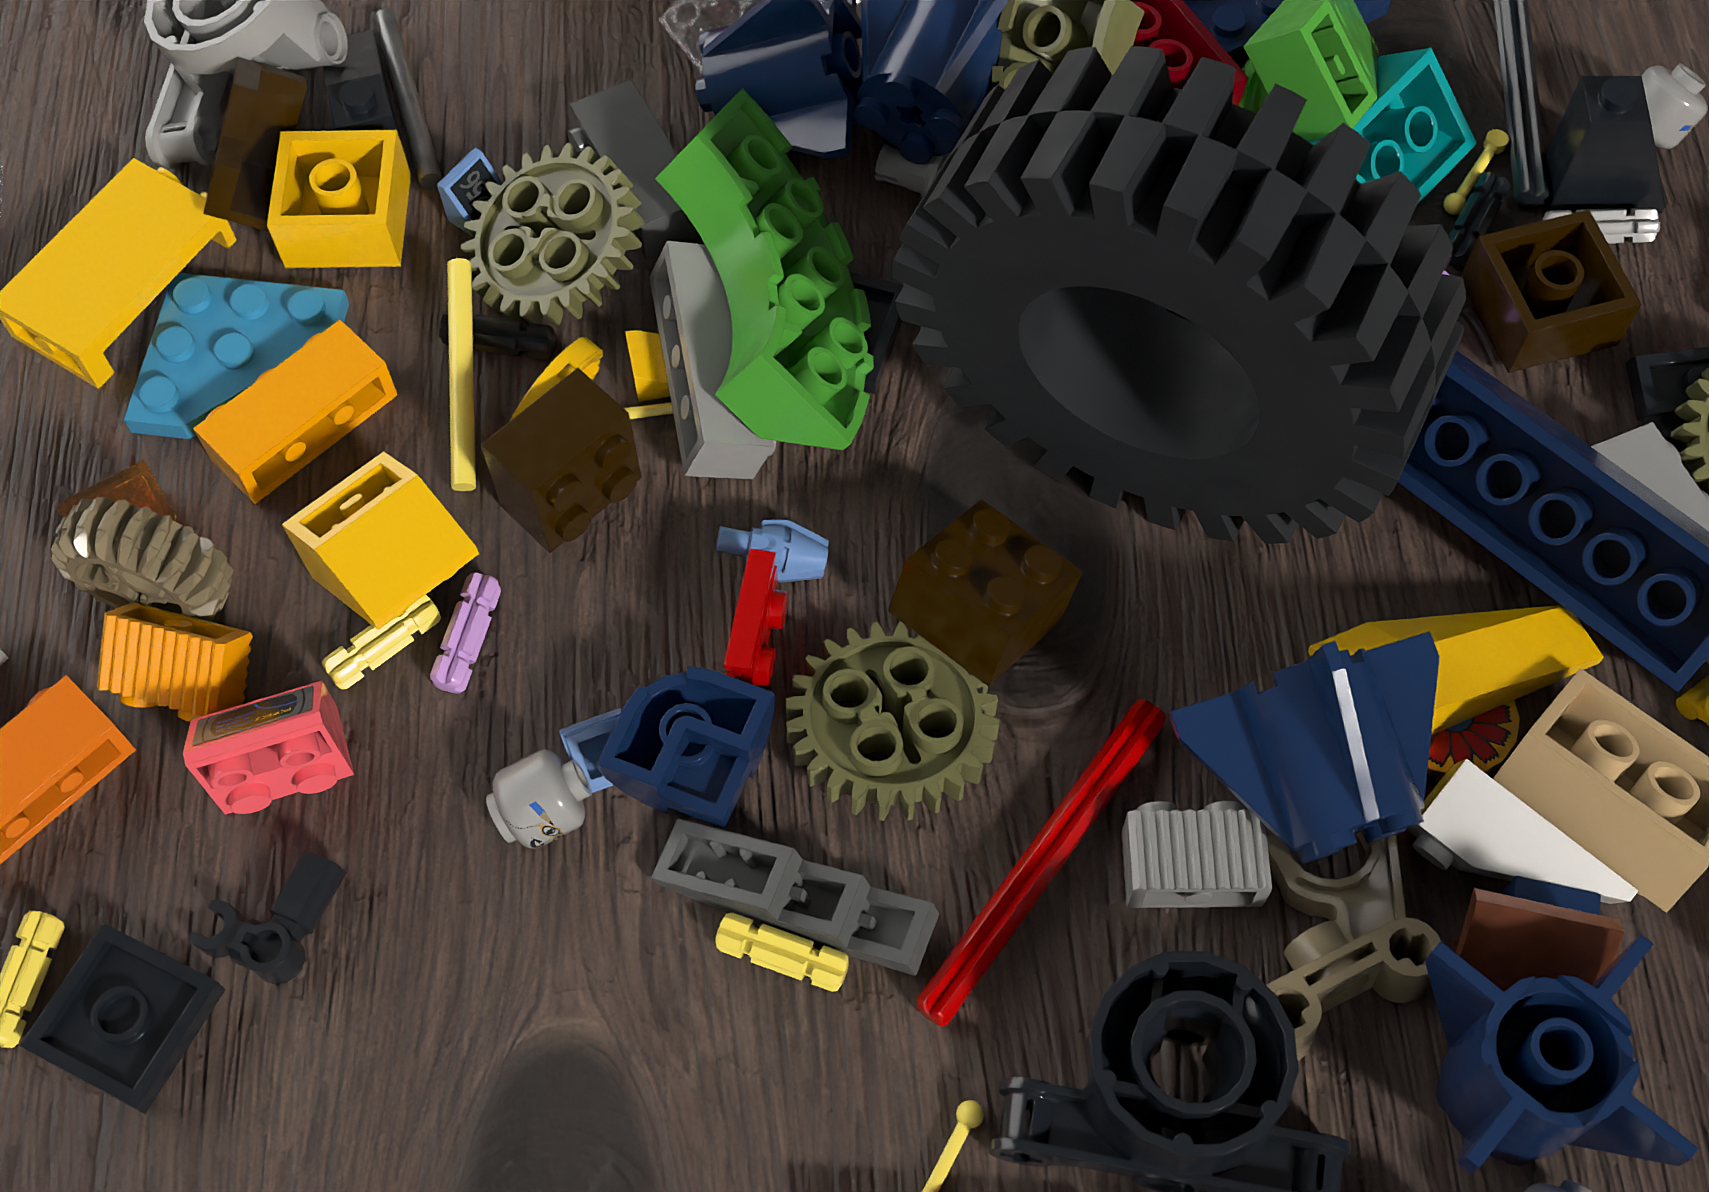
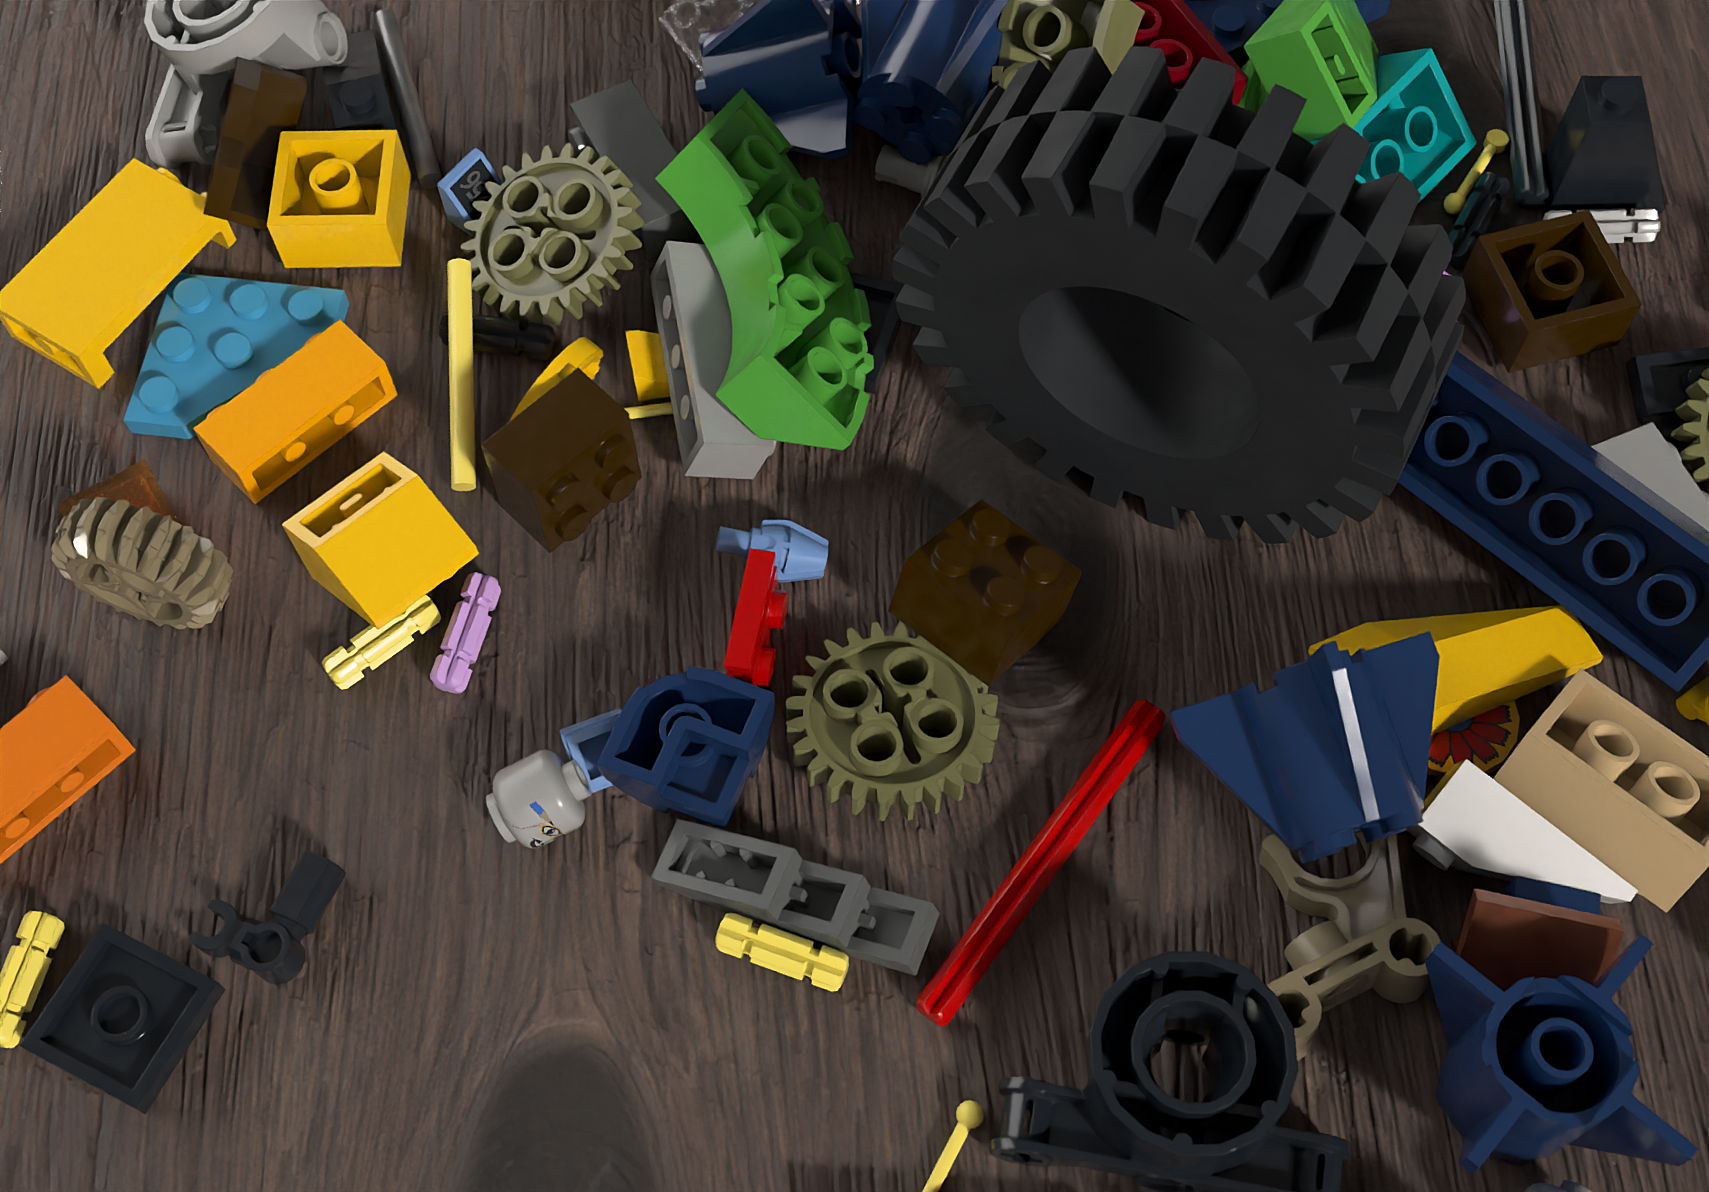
(172, 661): light orange brick -> none
(269, 749): coral slope -> none
(1195, 857): light grey brick -> none
(1673, 103): light grey head -> none

